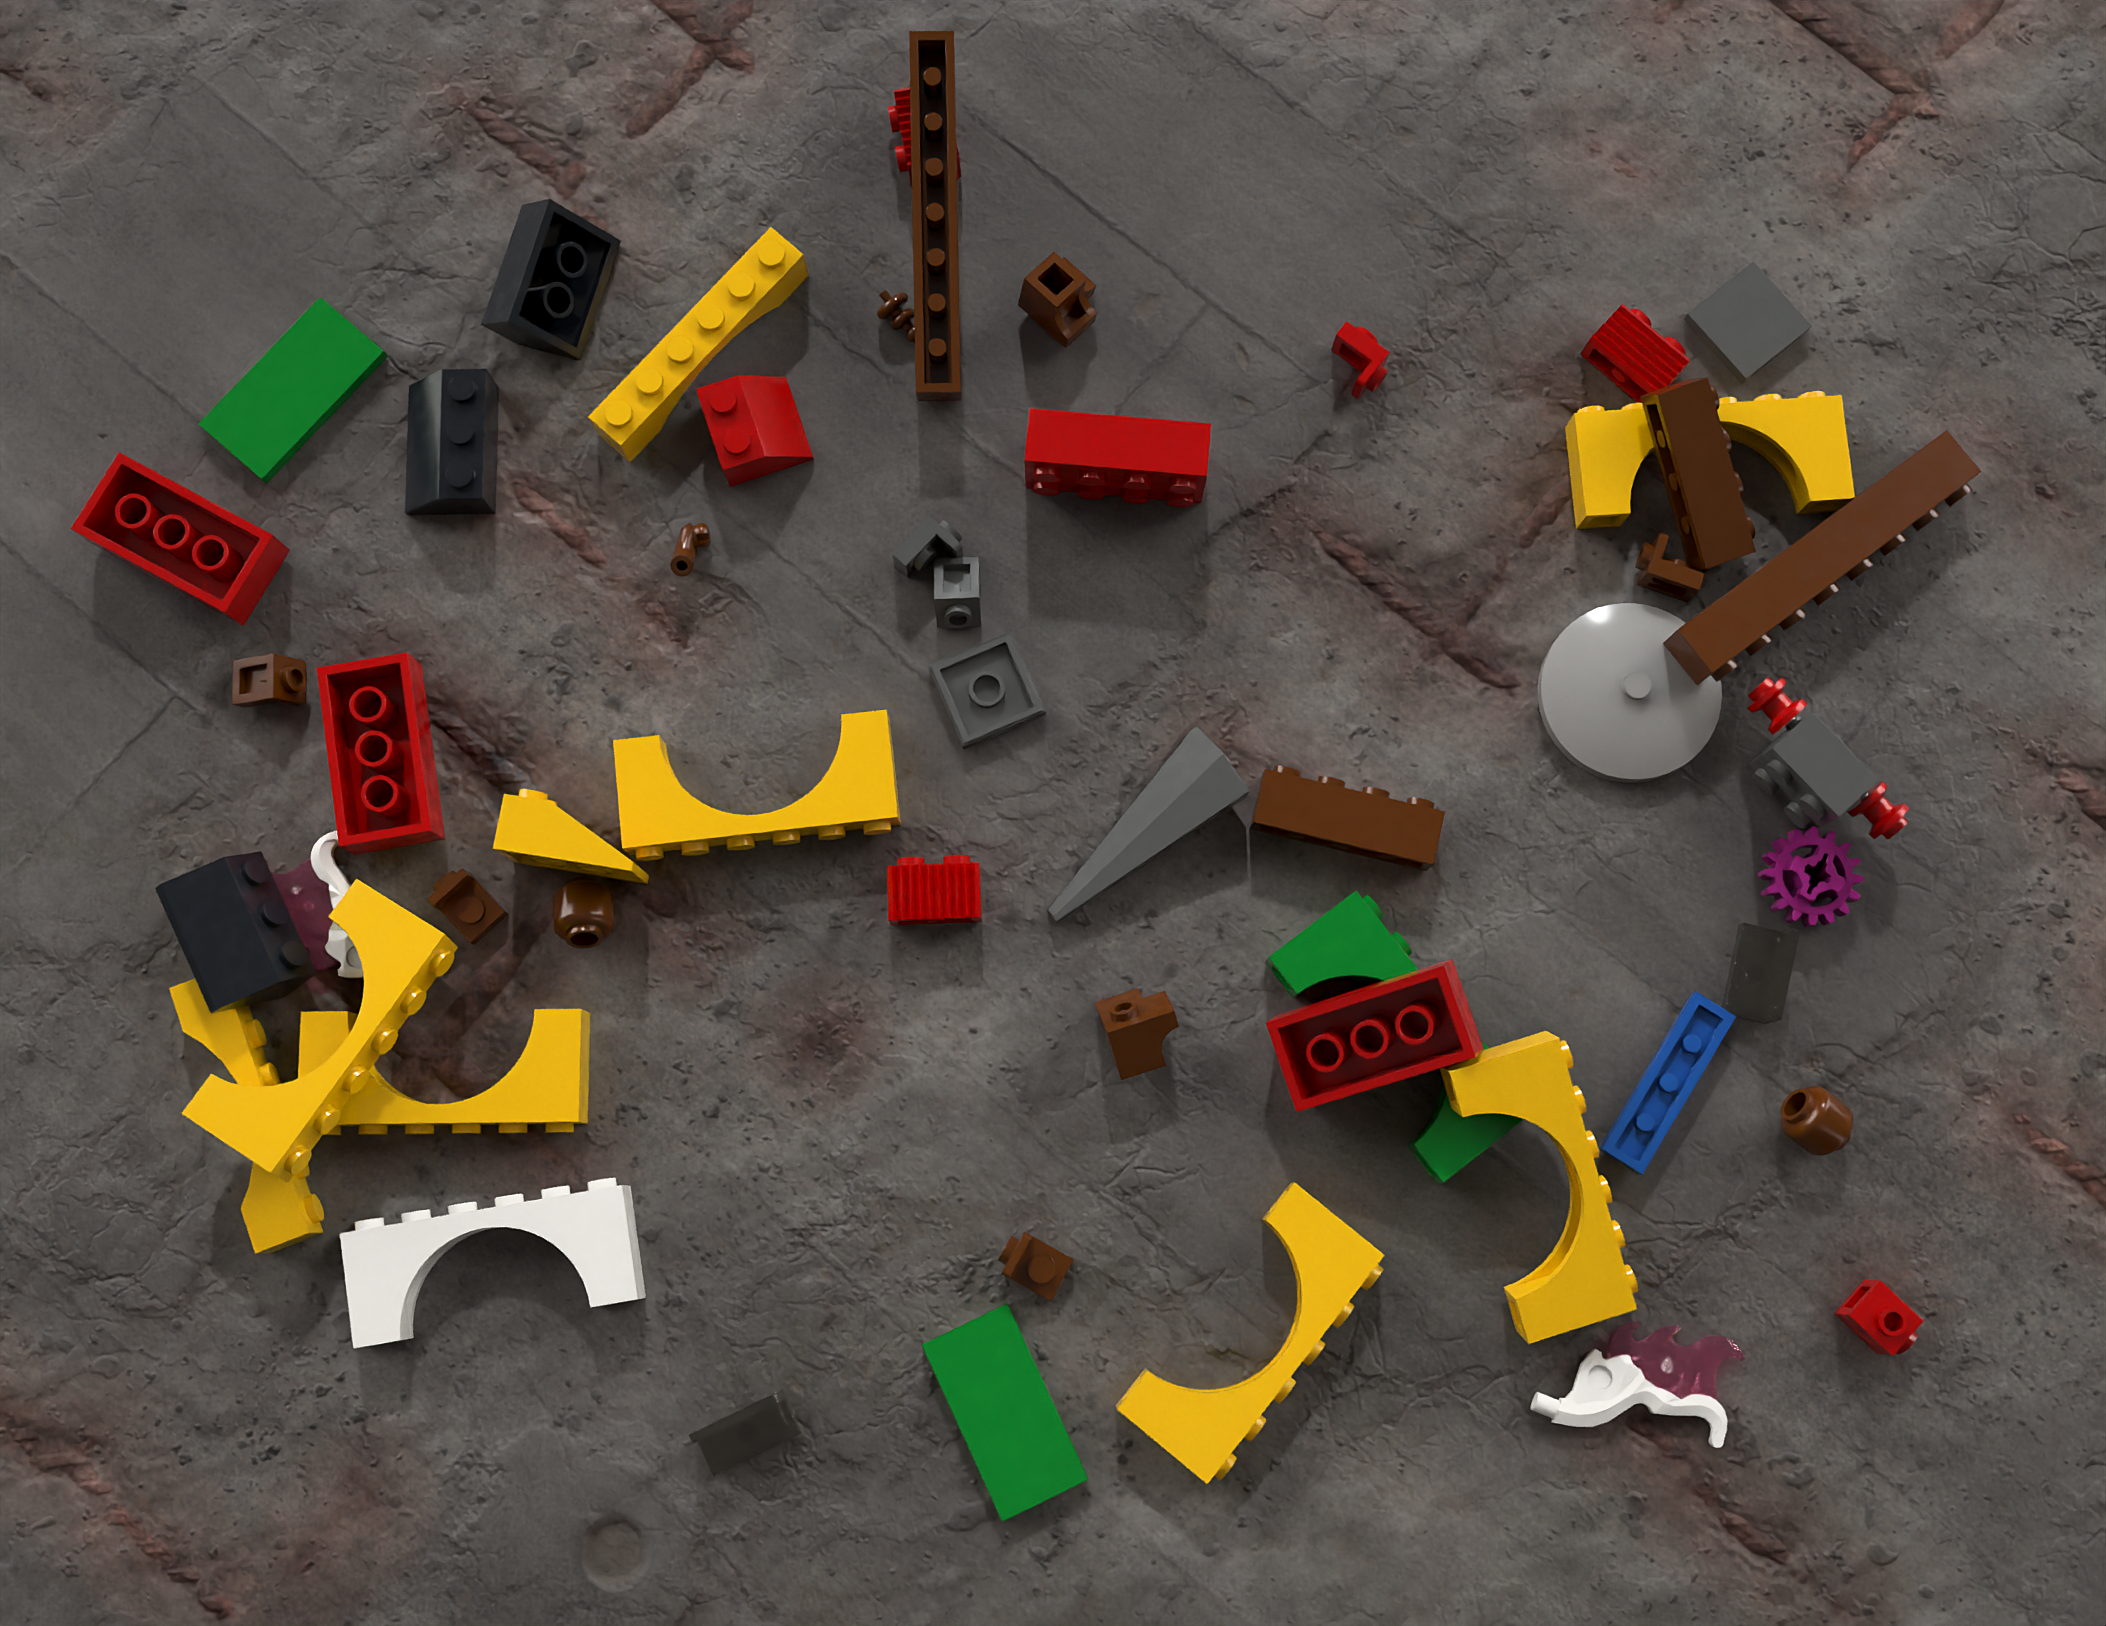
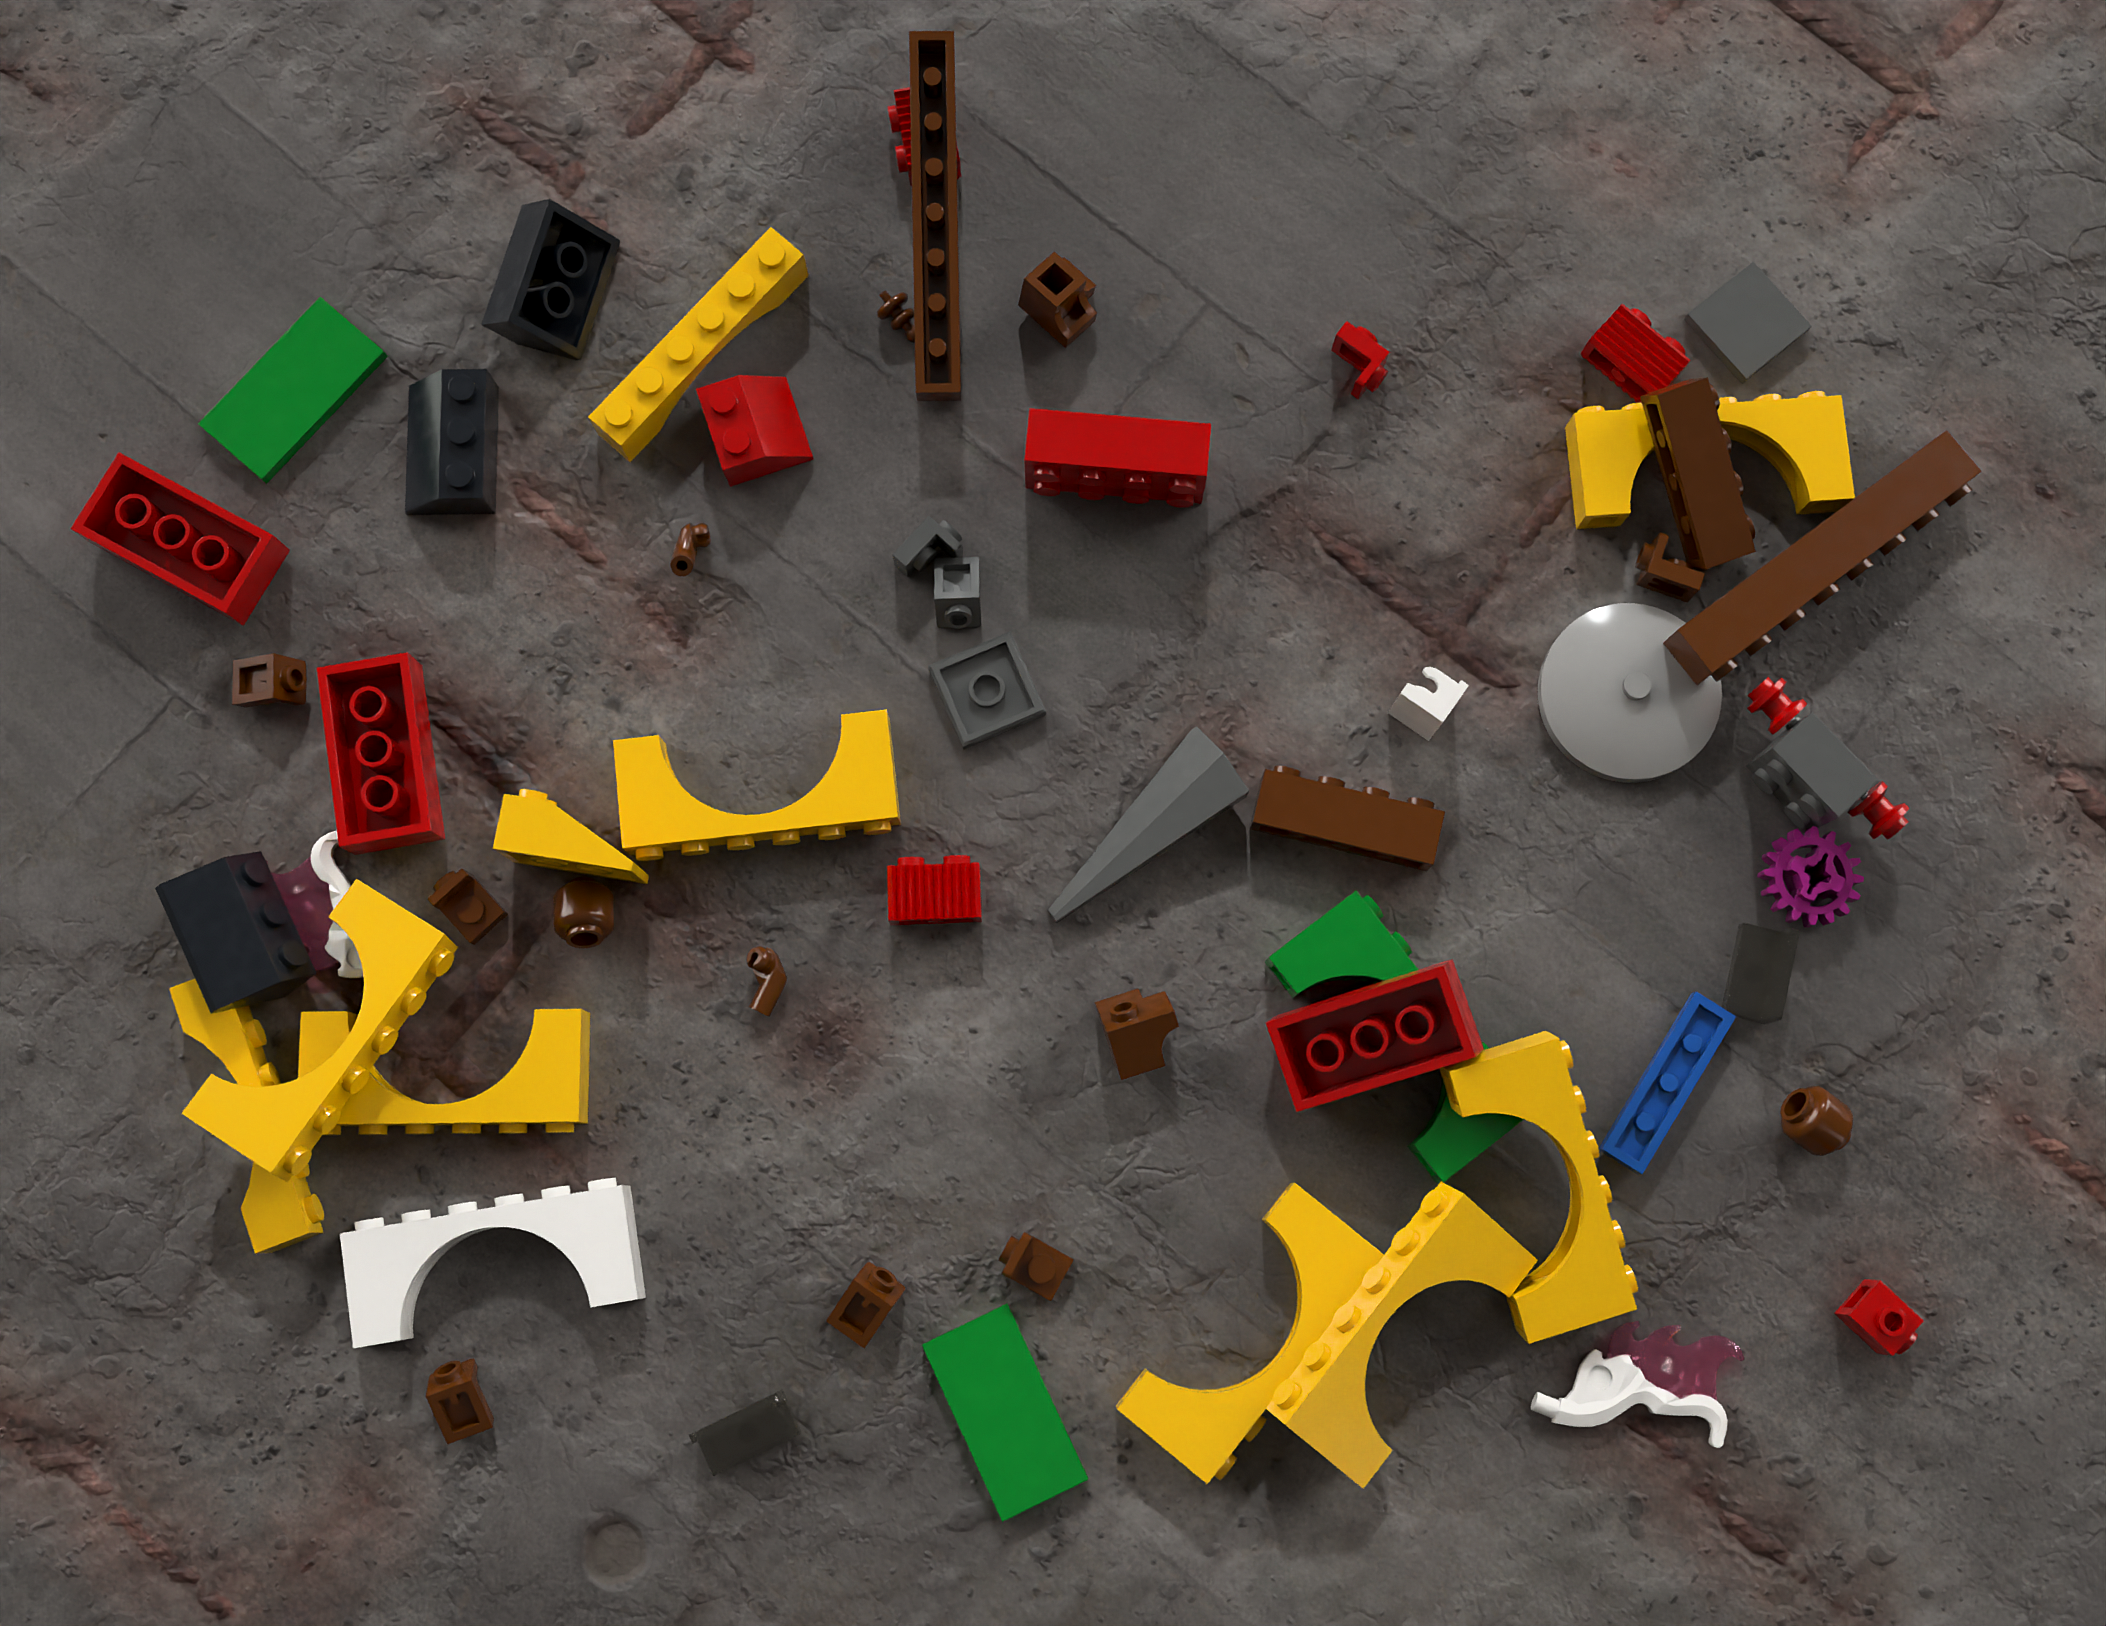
(458, 1400): none -> reddish brown bracket
(770, 977): none -> reddish brown arm
(866, 1303): none -> reddish brown bracket
(1326, 1391): none -> yellow arch
(1427, 710): none -> white hinge

